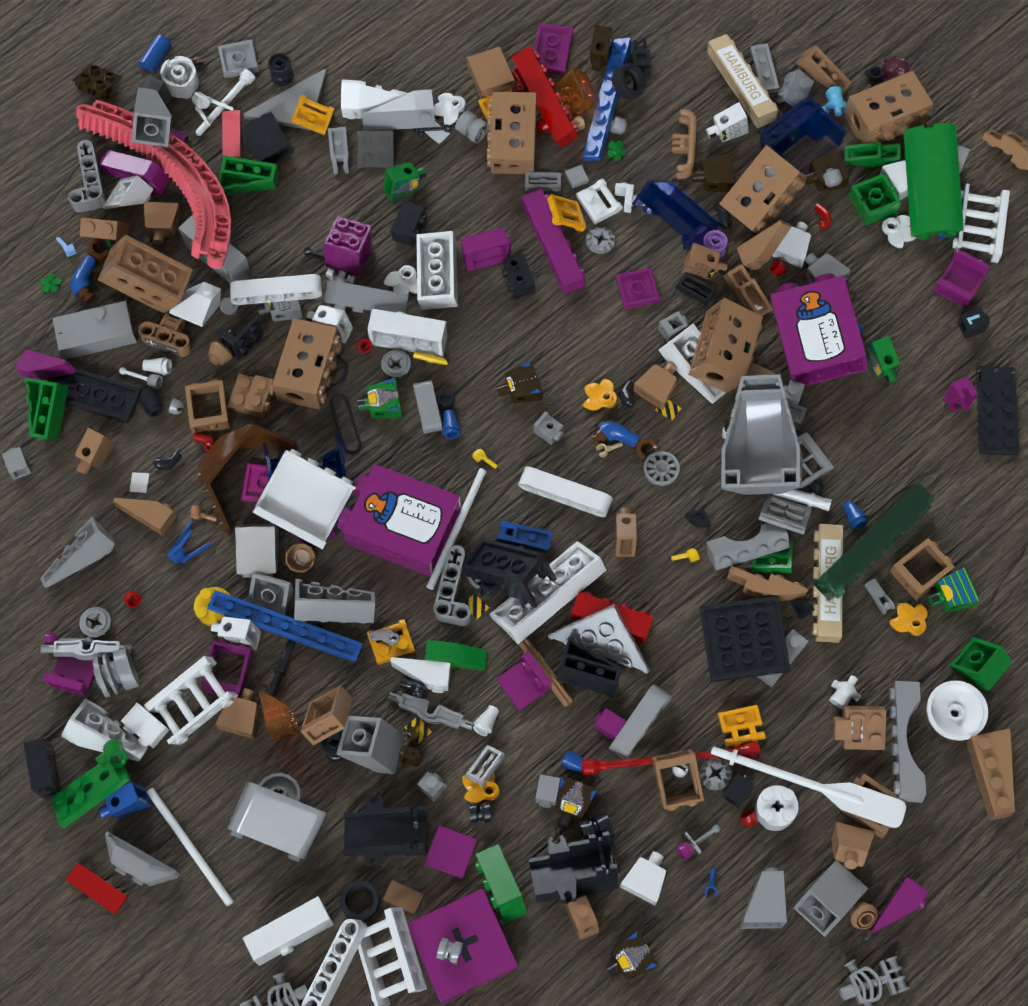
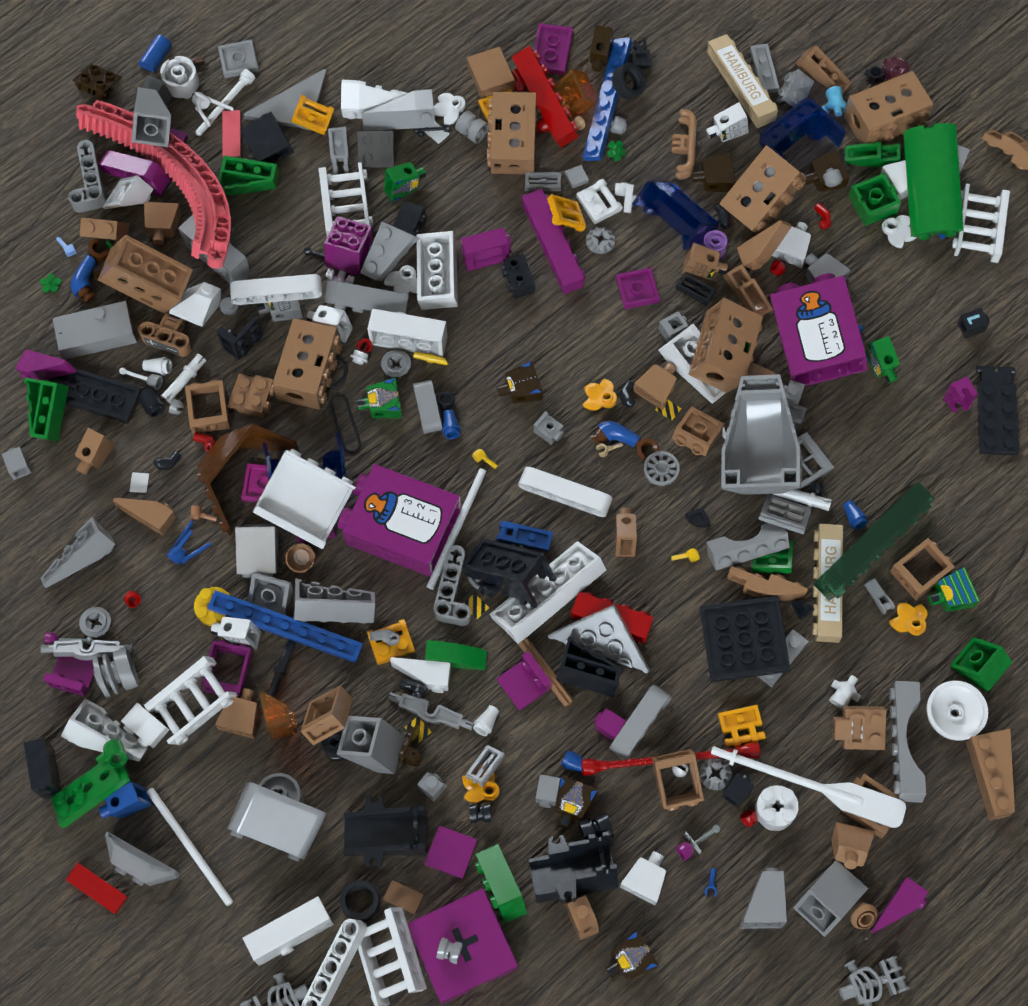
(188, 372): none -> white pin
(219, 353): medium nougat cone -> none
(280, 69): black wheel -> none
(328, 195): none -> white fence
(359, 357): none -> white plate
(386, 251): none -> light grey wedge
(697, 431): none -> medium nougat plate
(962, 278): magenta panel -> none

